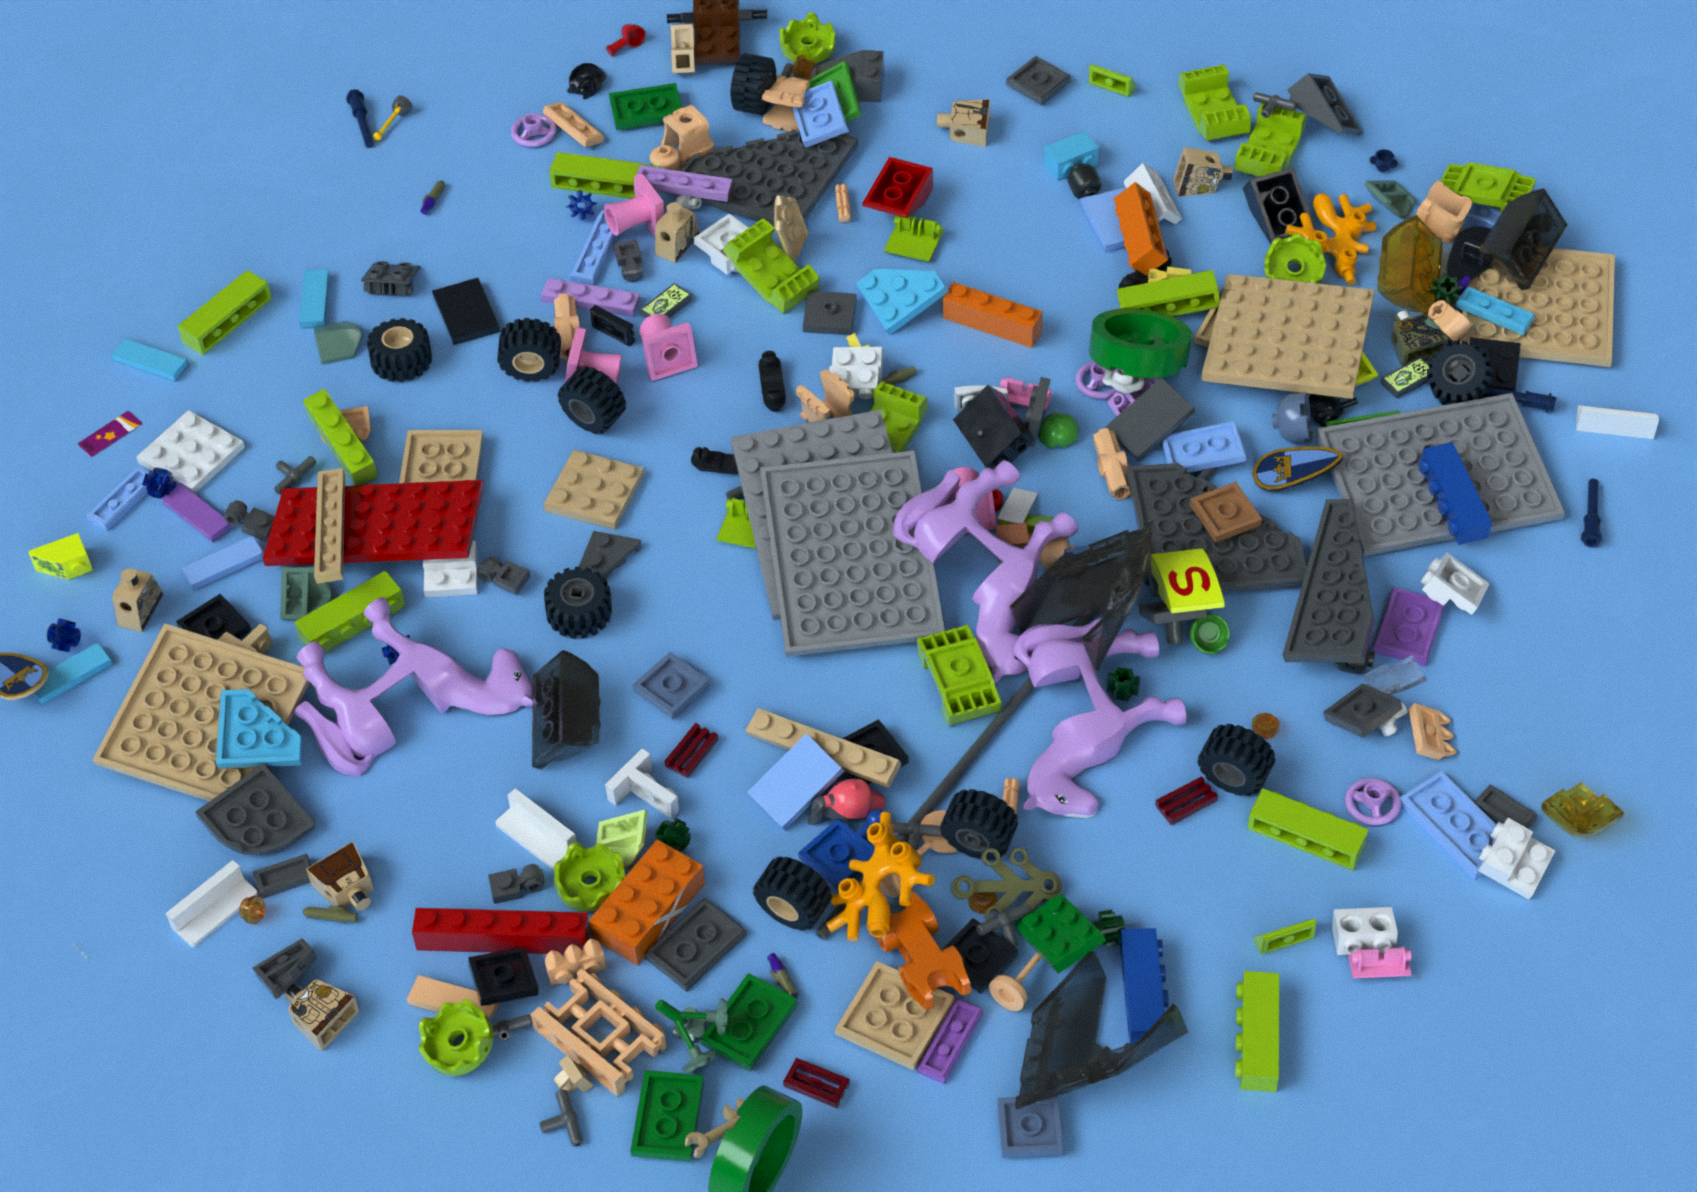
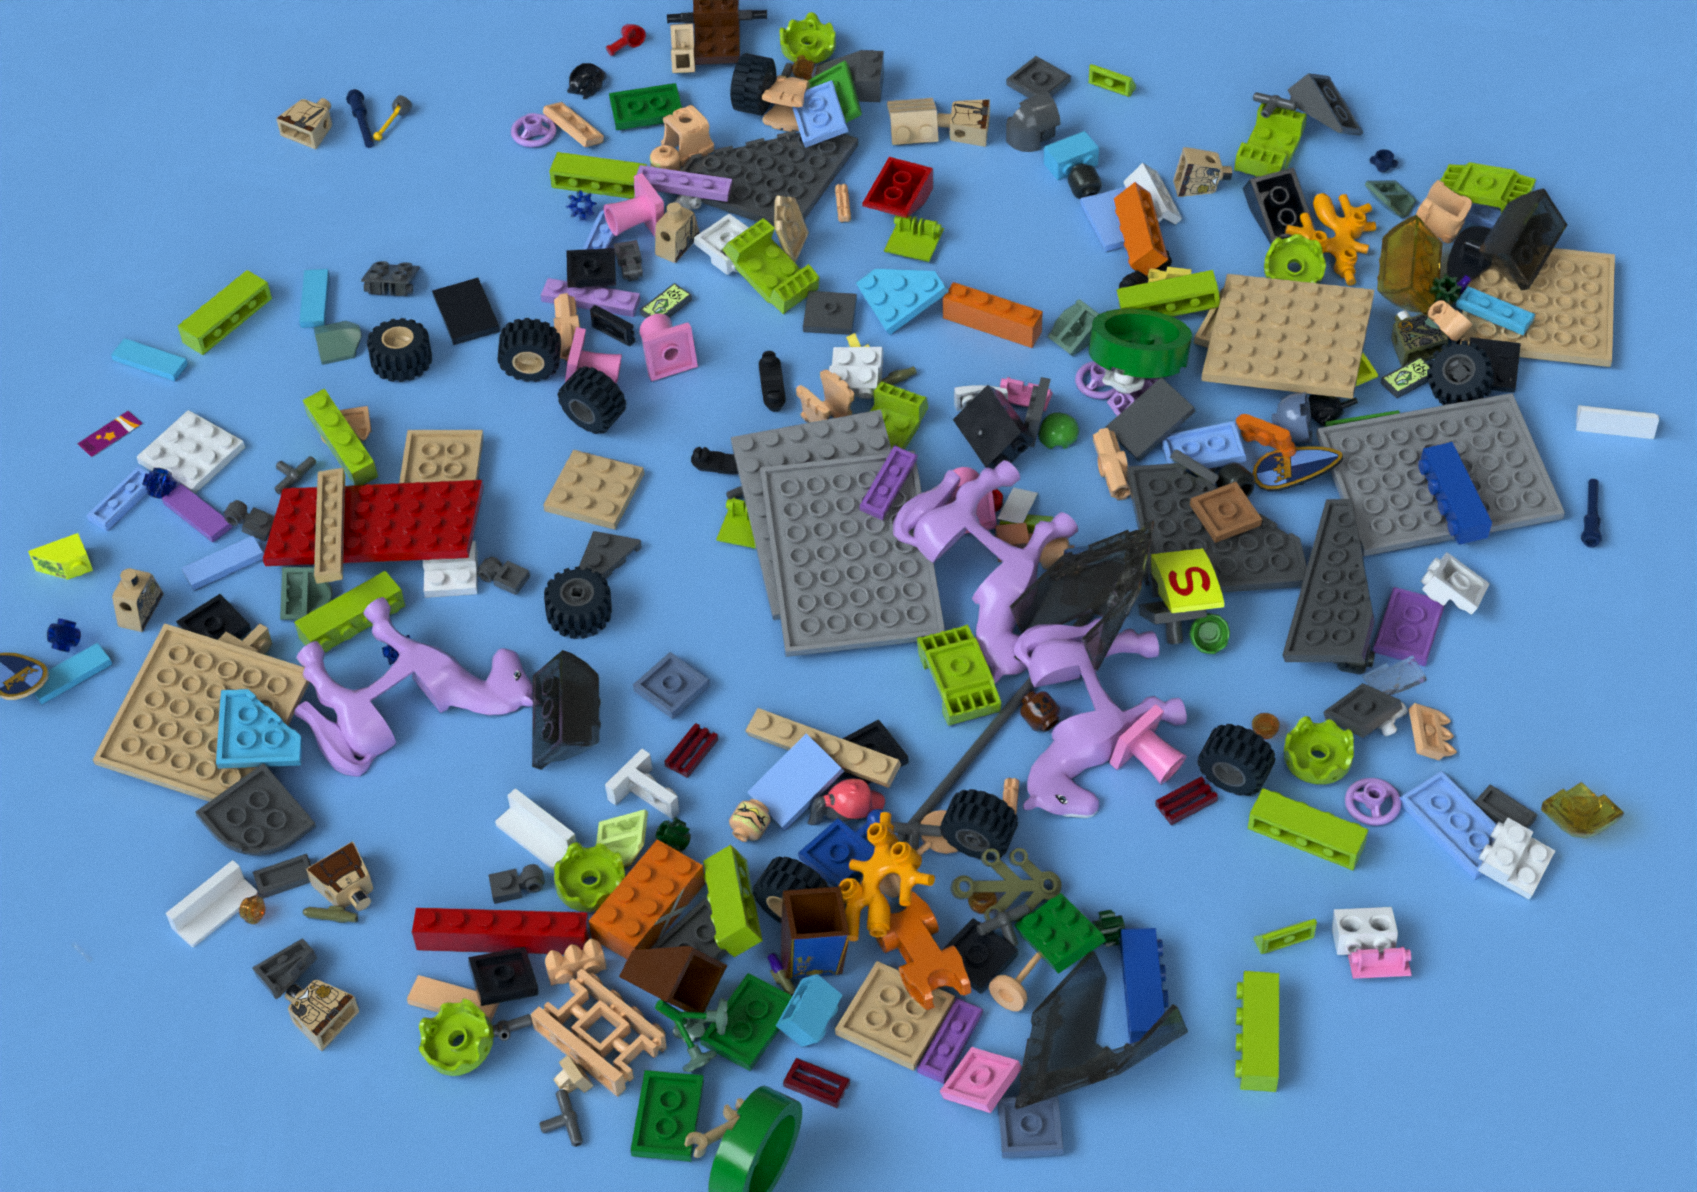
(306, 122): none -> tan torso
(430, 199): piece -> none
(591, 268): none -> black plate
(675, 975): none -> reddish brown slope
(732, 901): none -> lime brick
(749, 820): none -> light nougat head
(809, 1010): none -> medium azure brick
(813, 932): none -> reddish brown slope
(888, 482): none -> medium lavender tile
(913, 121): none -> tan plate
(980, 1079): none -> bright pink plate
(1032, 123): none -> dark grey brick
(1040, 711): none -> reddish brown head
(1073, 328): none -> sand green slope
(1123, 684): dark green gear -> none
(1147, 747): none -> bright pink plant
(1194, 466): none -> dark grey tile
(1212, 104): lime plate -> none
(1236, 473): none -> pearl dark grey head
(1266, 434): none -> orange plate
(1323, 737): none -> lime plate
(1529, 399): dark blue pin -> none

